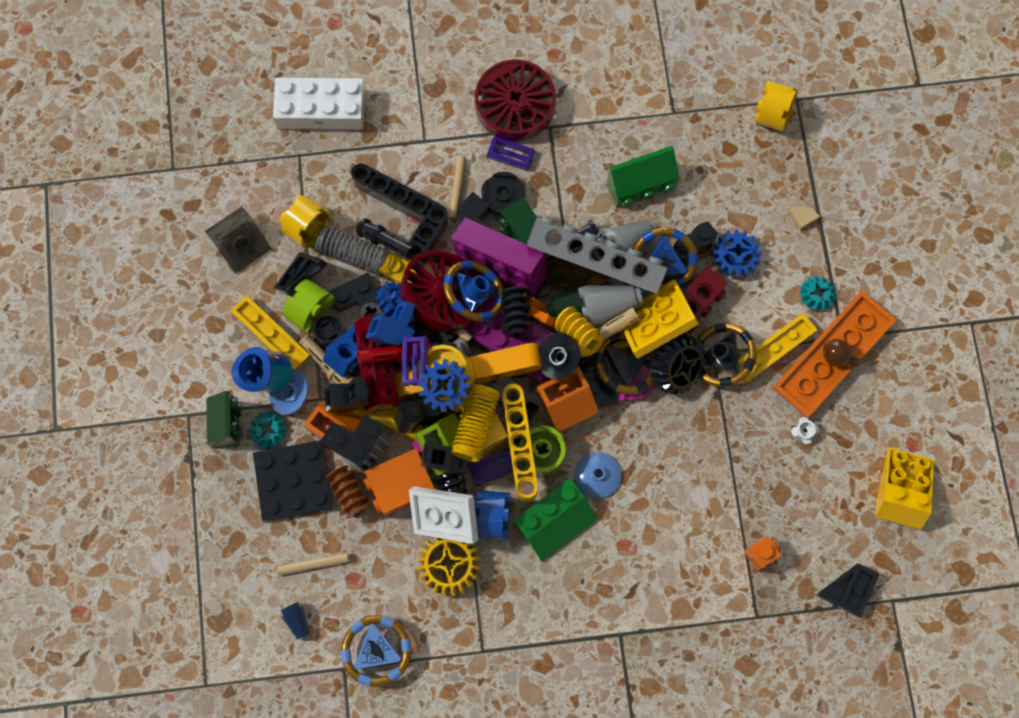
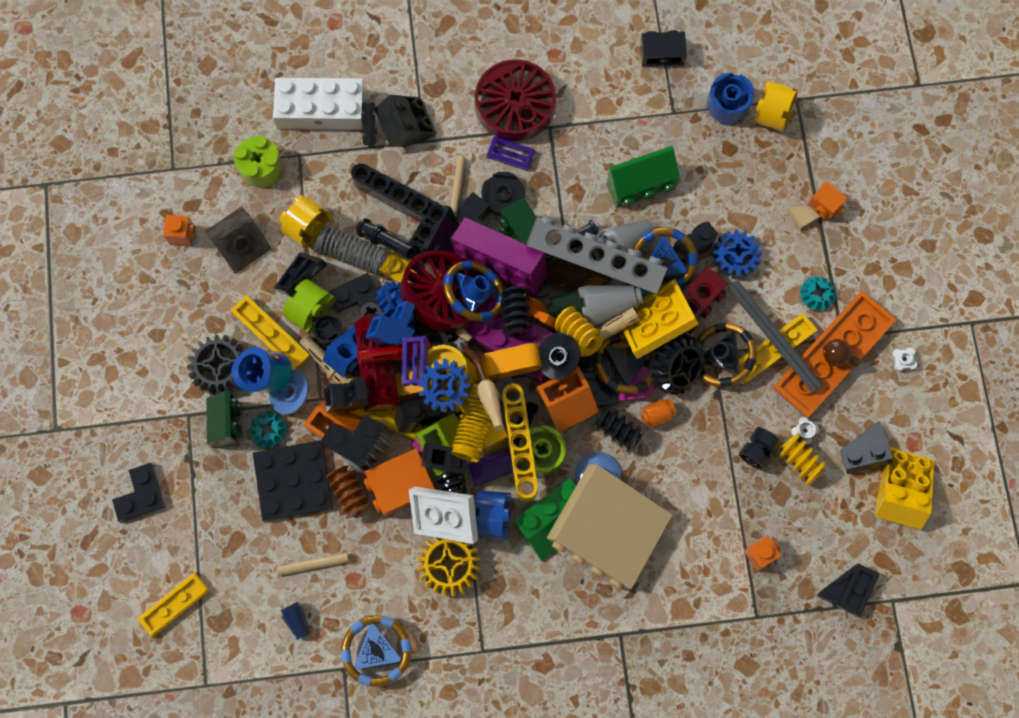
(144, 499): none -> black plate
(173, 605): none -> yellow tile
(179, 230): none -> orange brick
(199, 364): none -> dark grey gear
(258, 150): none -> lime brick
(368, 123): none -> black axle
(404, 120): none -> pearl dark grey slope
(442, 233): none -> black wing
(486, 389): none -> tan piece
(609, 527): none -> tan brick
(618, 428): none -> black piece
(658, 413): none -> orange brick
(663, 48): none -> black brick
(730, 98): none -> blue brick
(761, 446): none -> black wheel
(775, 336): none -> dark grey axle
(802, 459): none -> yellow piece
(828, 201): none -> orange brick
(867, 450): none -> wing
(899, 363): none -> white plate

